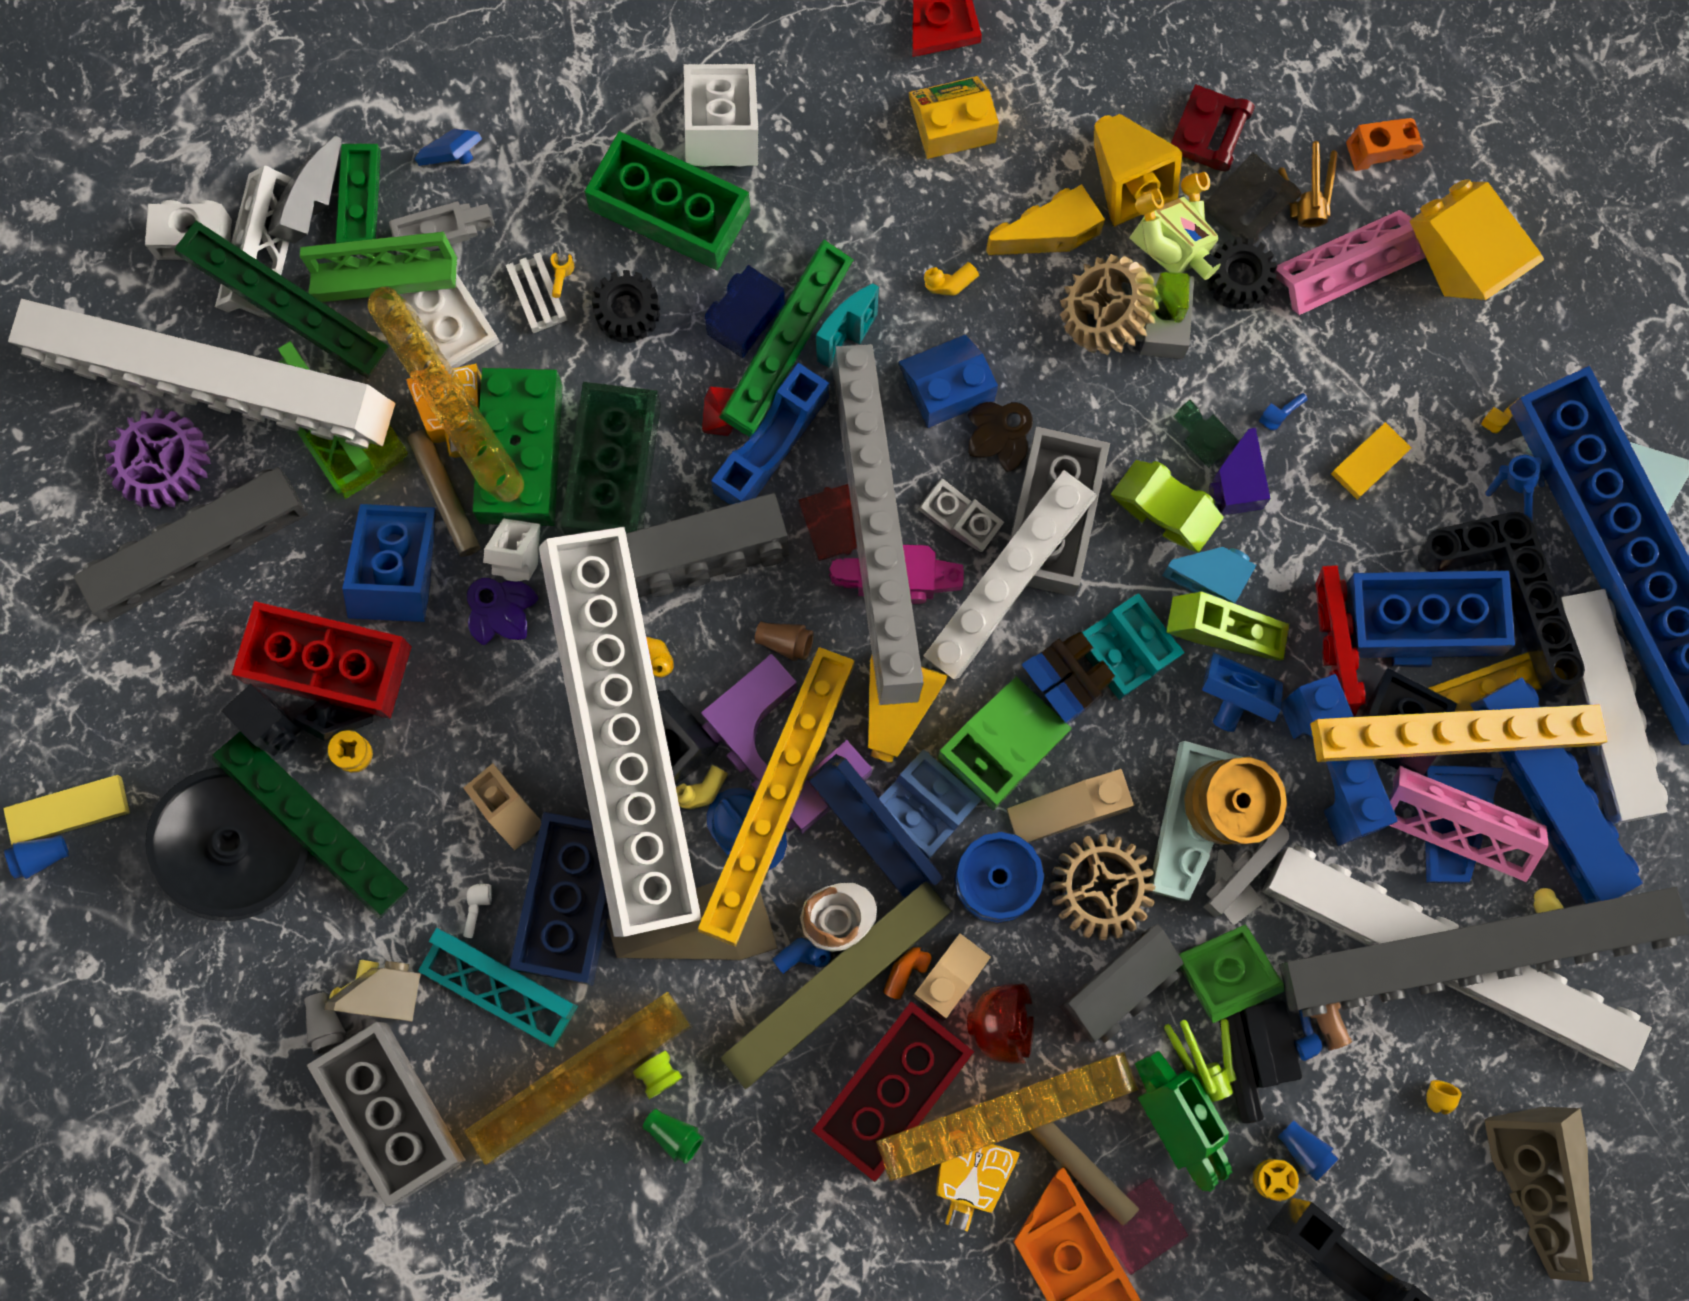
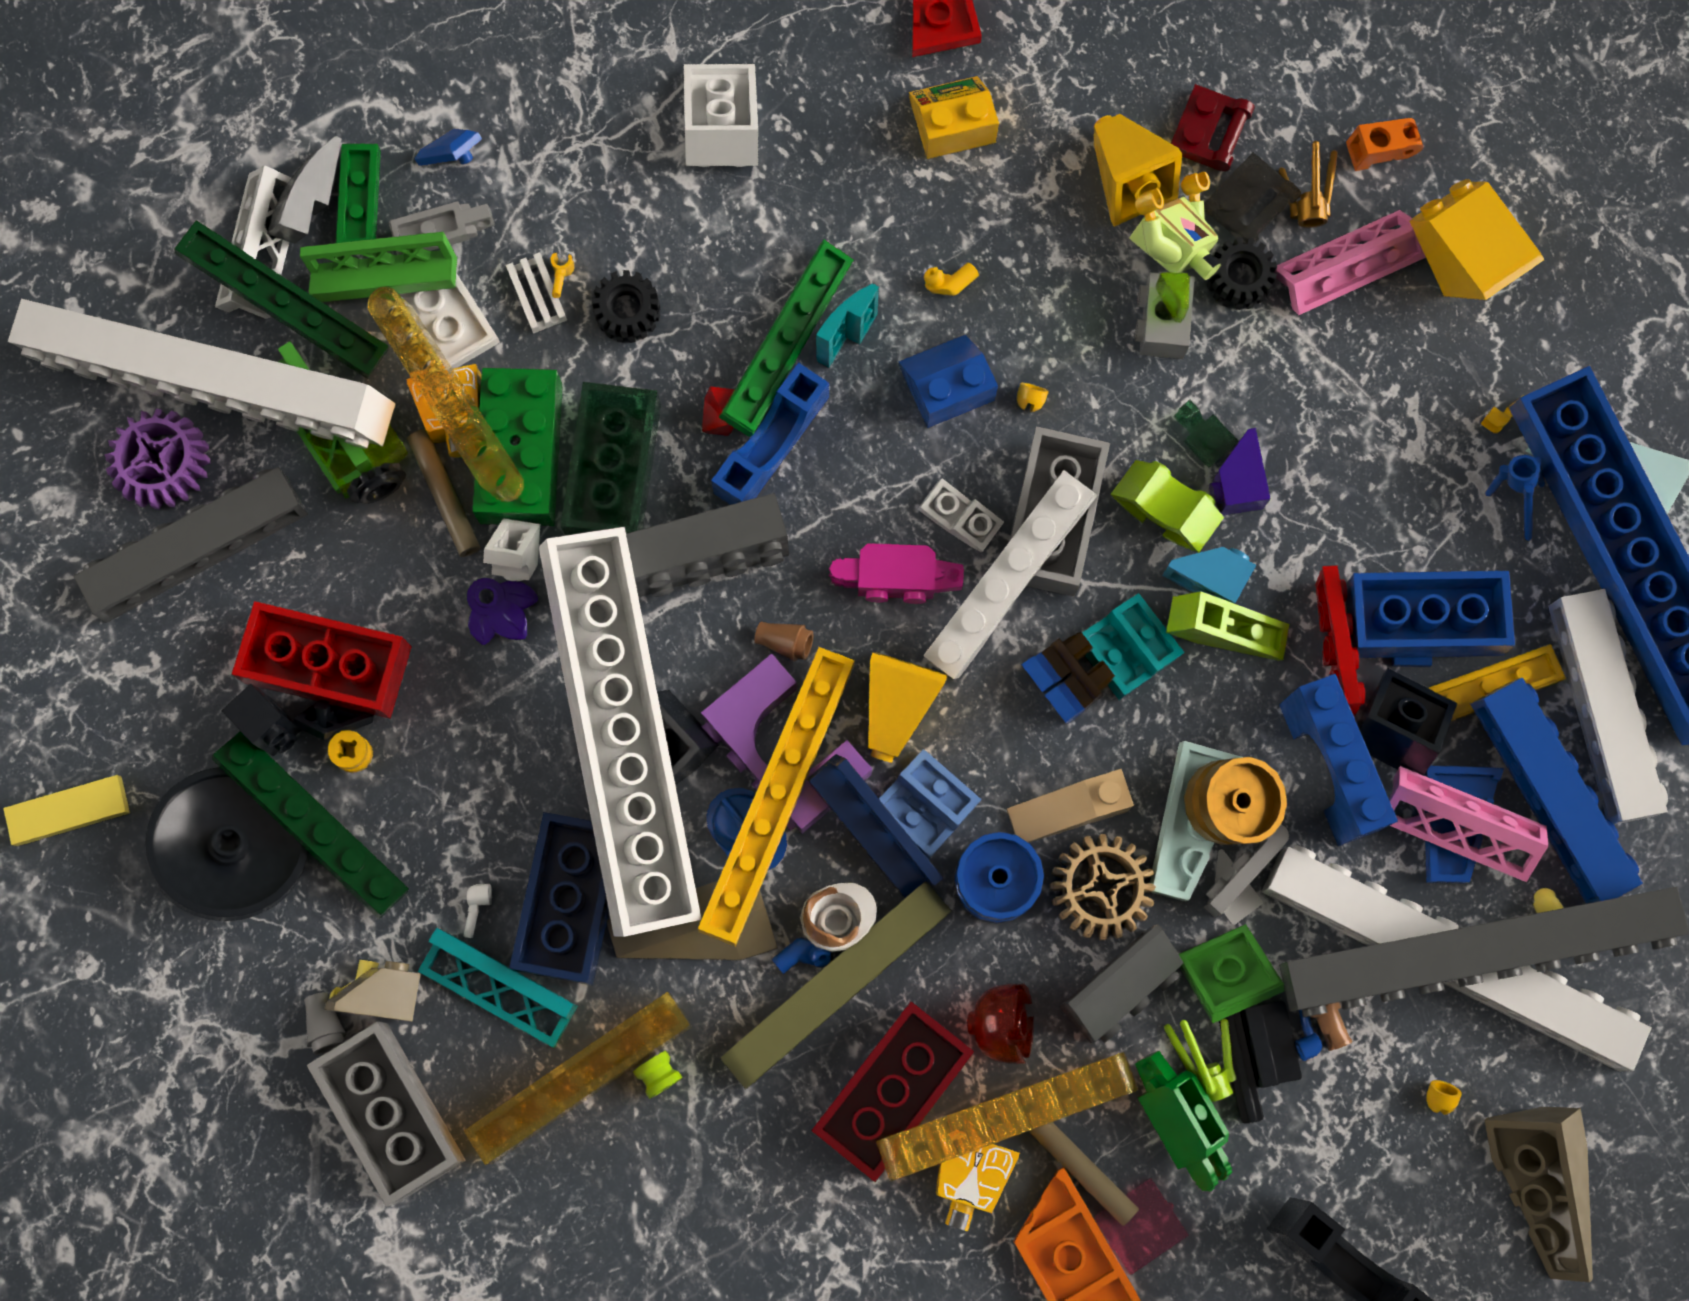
(33, 856): blue cone -> none
(170, 218): white brick -> none
(376, 483): none -> black gear
(390, 563): blue slope -> none
(503, 807): tan slope -> none
(660, 657): yellow arm -> none
(668, 200): green brick -> none
(676, 1137): green cone -> none
(702, 793): light yellow arm -> none
(744, 310): clear blue brick -> none
(830, 521): clear red piece -> none
(877, 526): light grey brick -> none
(902, 969): orange arm -> none
(952, 976): tan slope -> none
(996, 437): dark brown plate -> none
(1003, 743): bright green slope -> none
(1031, 394): none -> yellow hinge
(1054, 227): yellow slope -> none
(1117, 314): tan gear -> none
(1240, 691): blue tile -> none
(1273, 416): blue hand -> none
(1282, 1184): yellow wheel -> none
(1308, 1151): blue cone -> none
(1371, 460): yellow tile -> none
(1457, 732): yellow plate -> none
(1537, 585): black beam -> none

